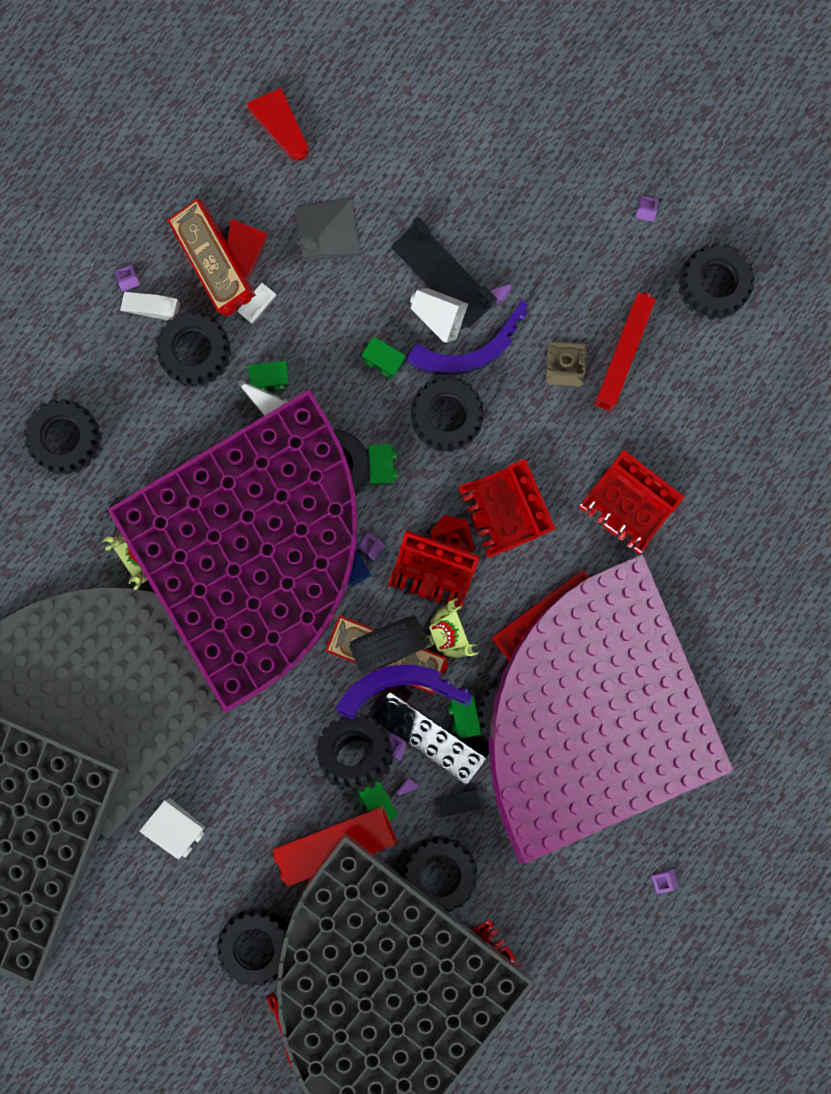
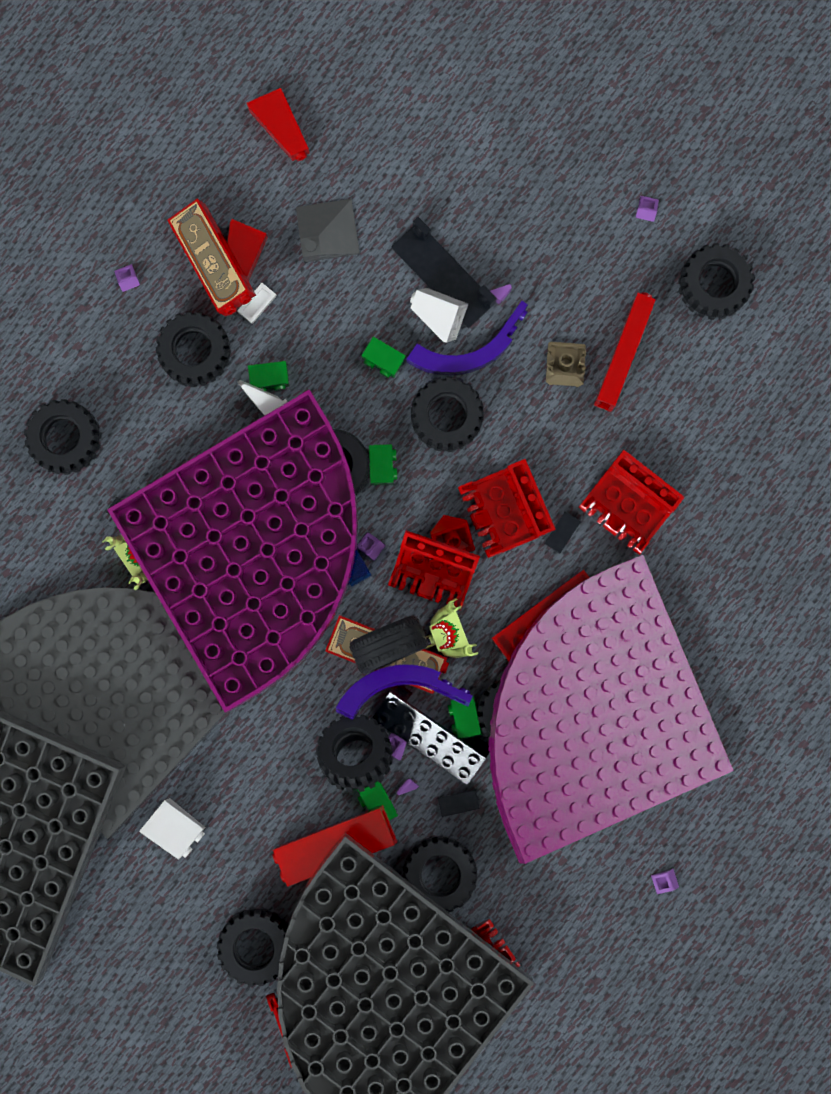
(150, 305): white slope -> none
(564, 530): none -> black tile

